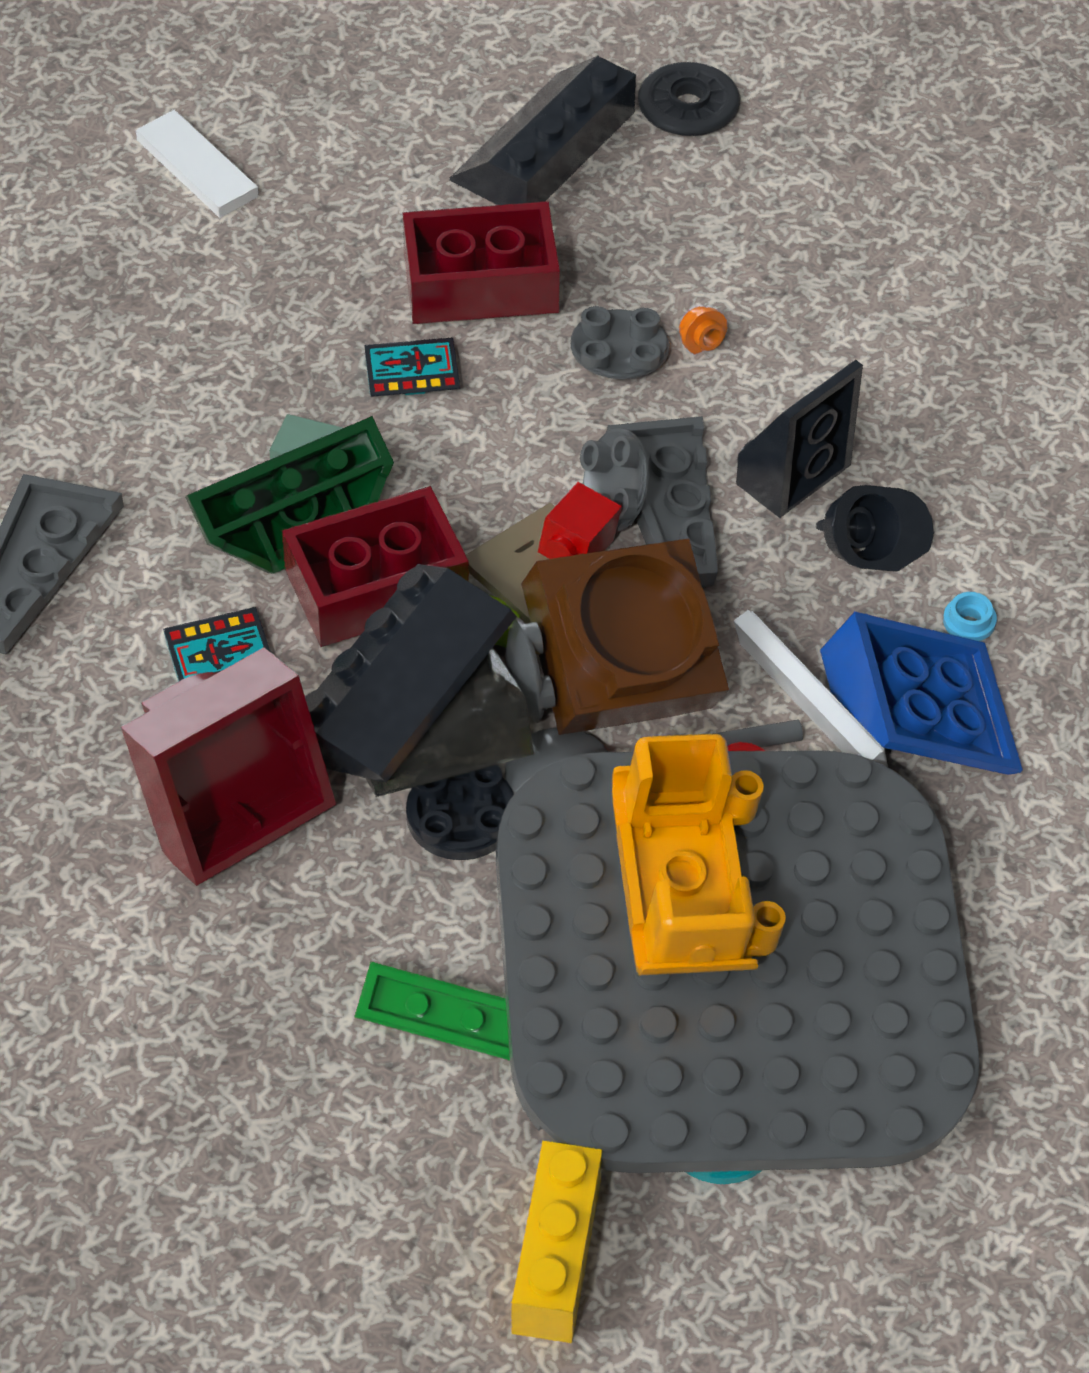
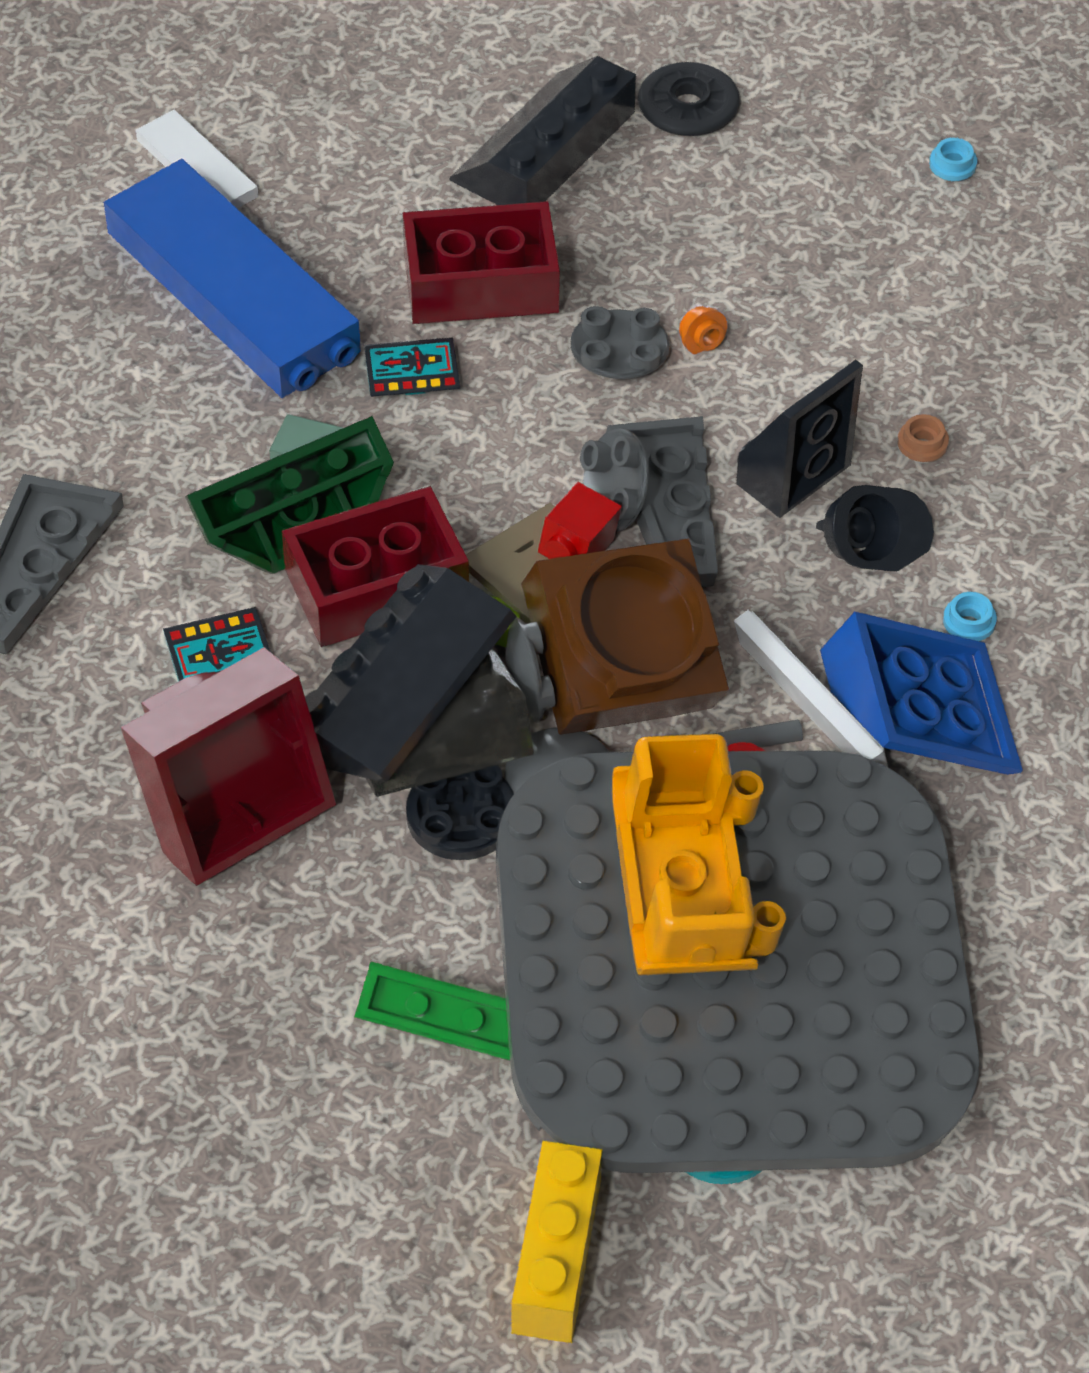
(233, 278): none -> blue brick
(927, 428): none -> nougat plate
(953, 159): none -> medium azure plate

